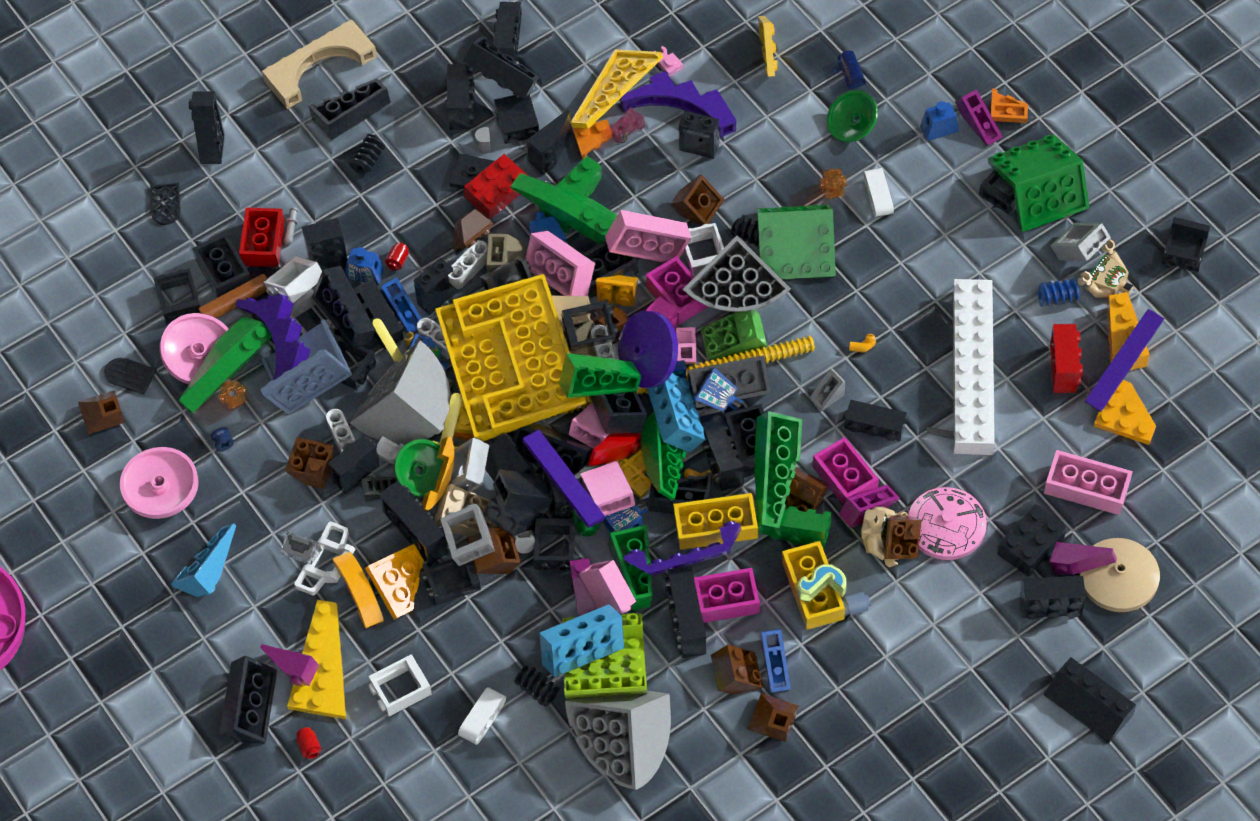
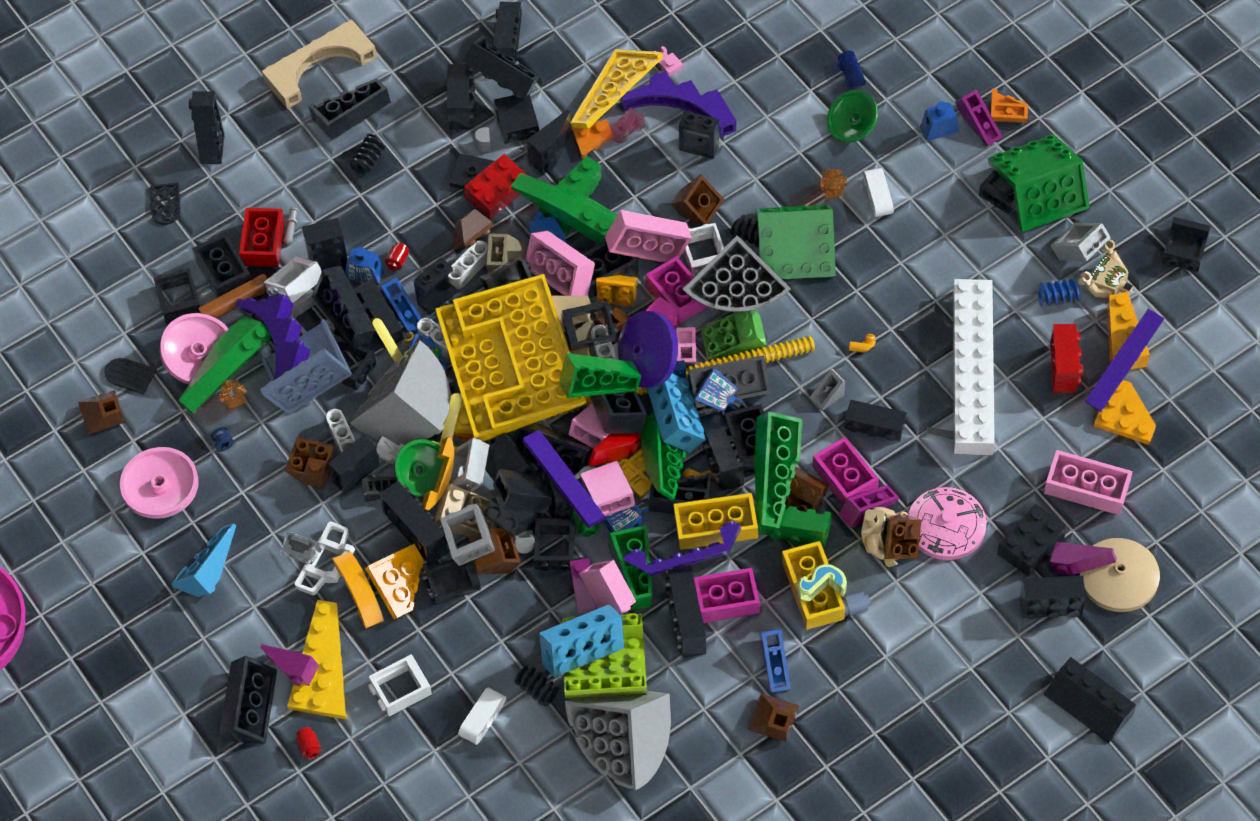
(736, 670): reddish brown slope -> none
(766, 30): yellow plate -> none

